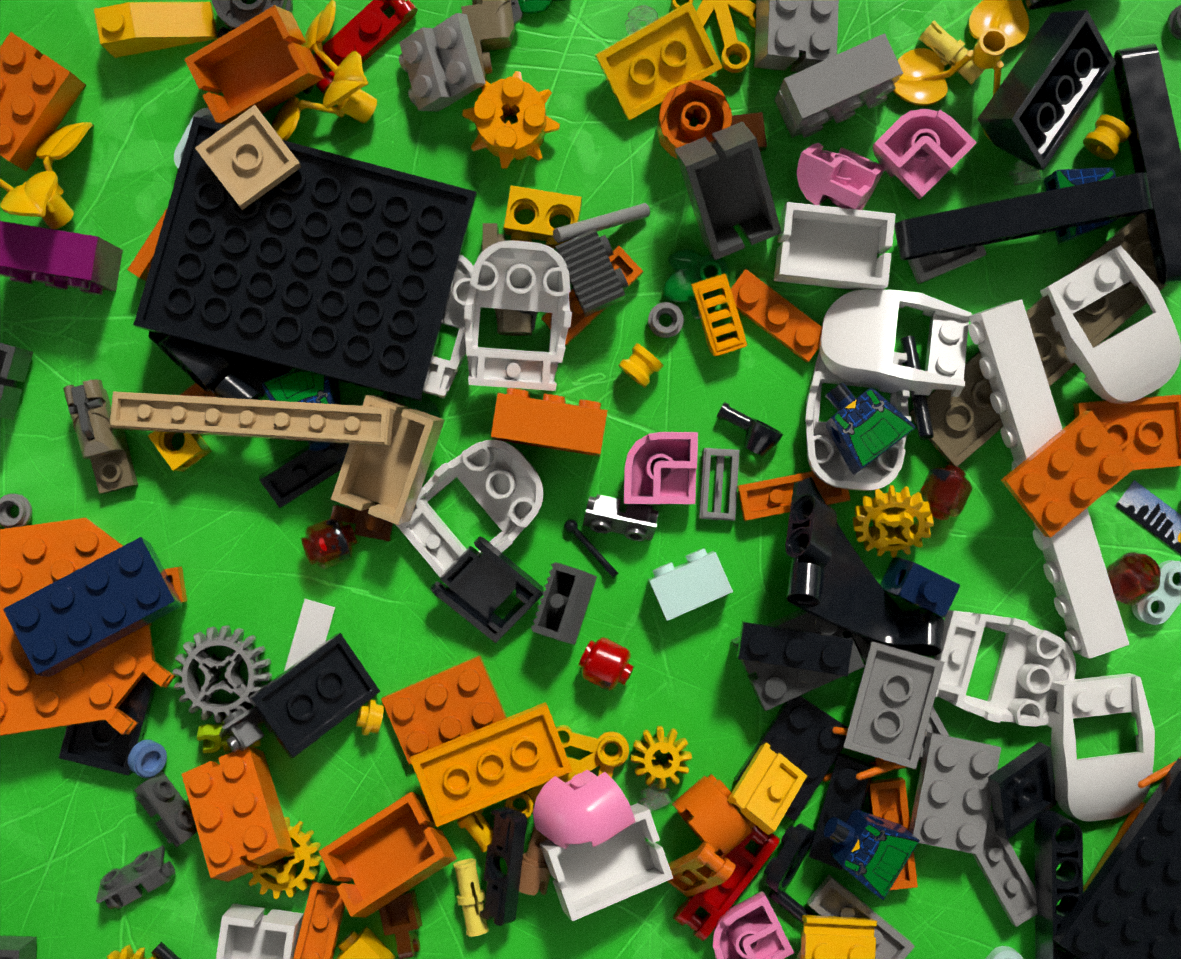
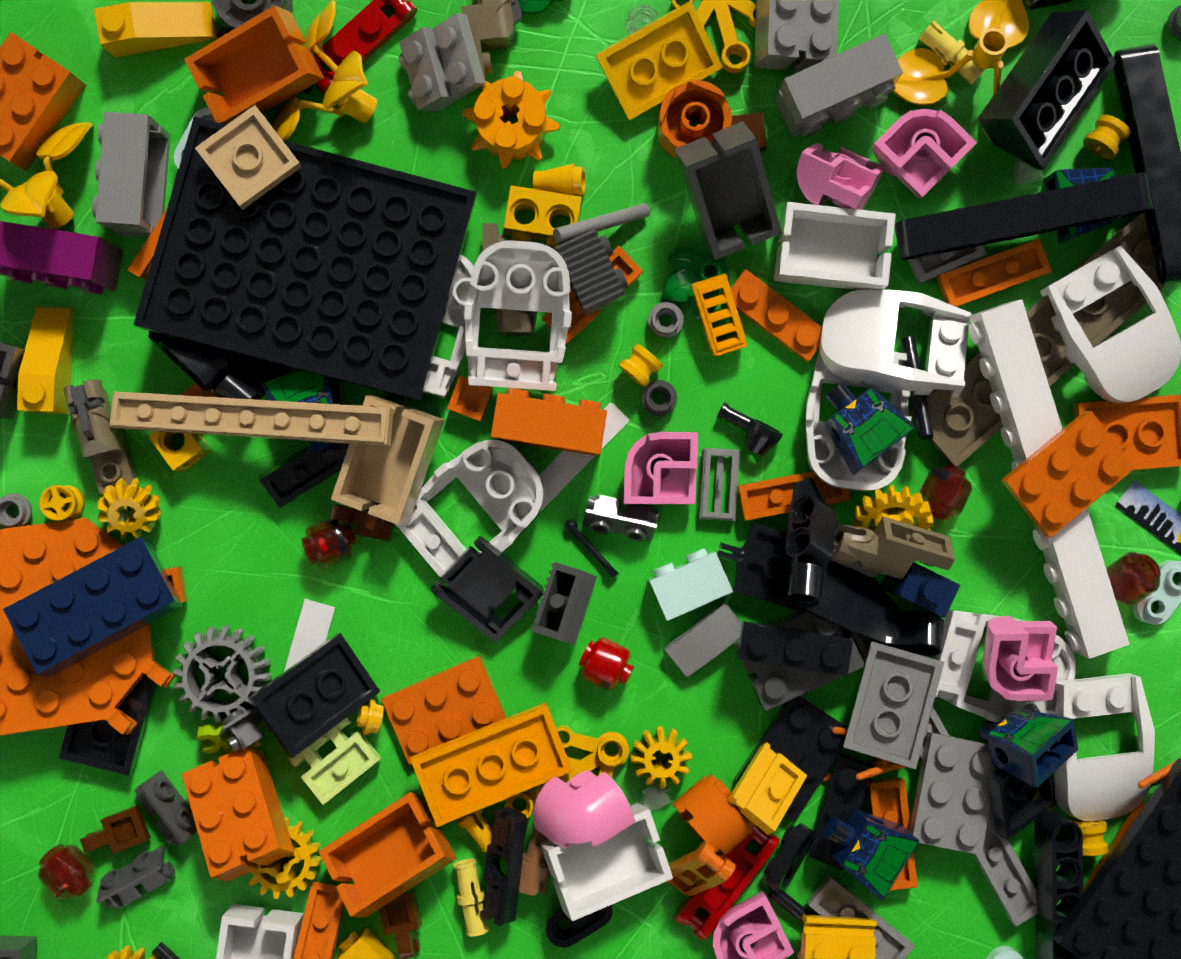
(46, 362): none -> yellow slope
(53, 502): none -> yellow wheel
(66, 871): none -> clear red head
(115, 511): none -> yellow gear
(119, 831): none -> reddish brown plate
(131, 174): none -> light grey piece
(147, 758): medium blue tile -> none
(341, 766): none -> yellowish green plate
(470, 399): none -> orange plate
(562, 179): none -> yellow cone
(569, 464): none -> white sticker
(579, 928): none -> black plate
(659, 386): none -> dark grey plate
(705, 640): none -> light grey slope
(761, 565): none -> black plate
(890, 548): none -> dark tan plate
(994, 273): none -> orange plate
(1020, 658): none -> bright pink brick
(1030, 744): none -> dark blue torso
(1093, 837): none -> yellow wheel

